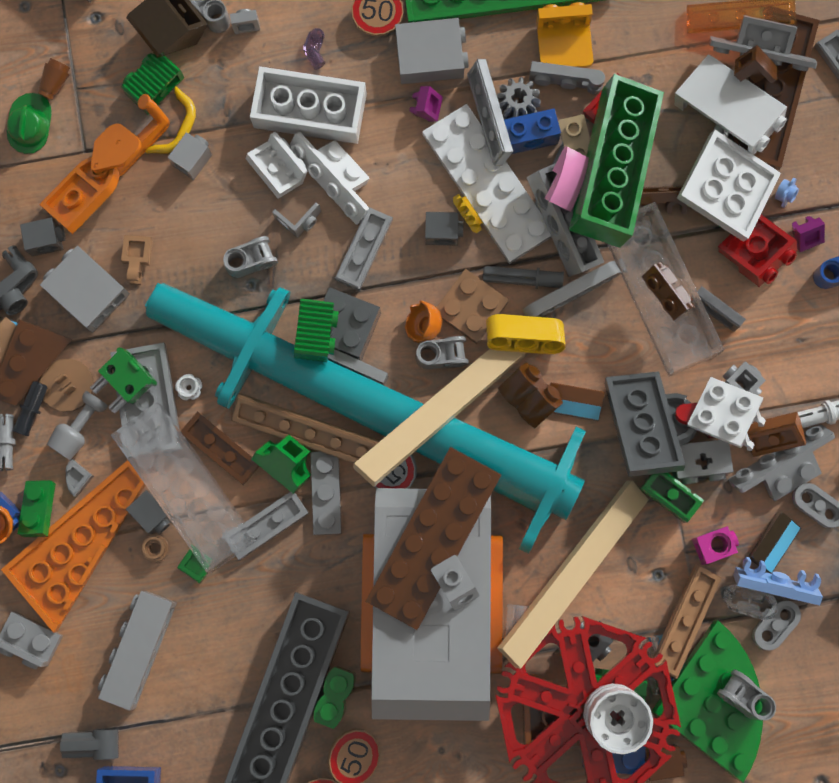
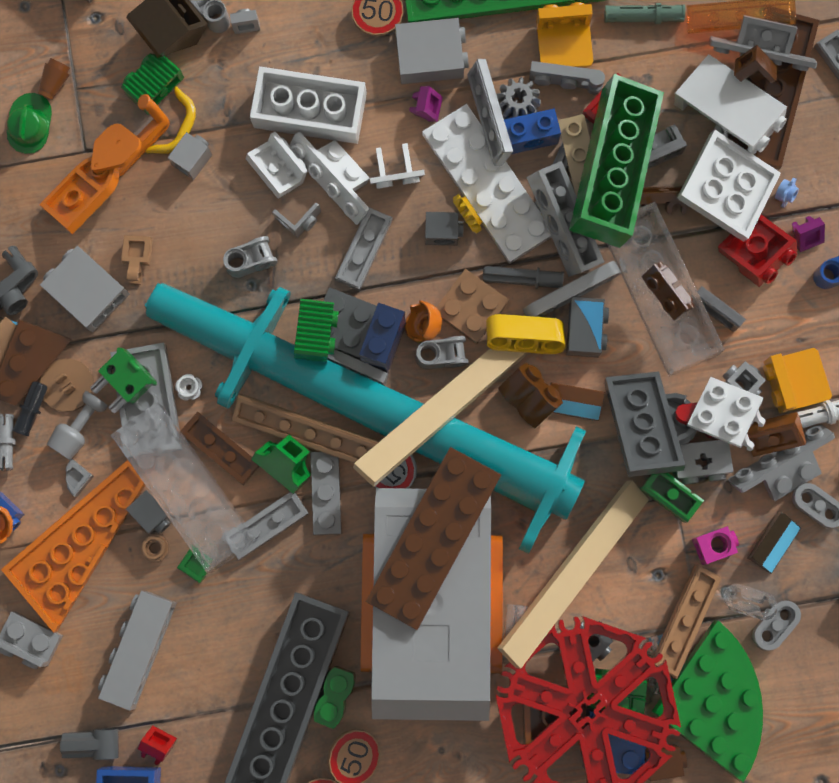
(36, 508): green plate -> none
(42, 236): dark grey brick -> none
(156, 744): none -> red tile
(312, 47): clear purple arm -> none
(383, 337): none -> dark blue brick
(386, 180): none -> white plate
(455, 582): light grey bracket -> none
(569, 179): bright pink slope -> none
(585, 327): none -> dark grey brick
(623, 735): white wheel -> none
(648, 13): none -> sand green pin
(666, 146): none -> flat silver hinge
(743, 694): light grey piece -> none
(778, 583): light blue plate -> none
(797, 380): none -> light orange bracket

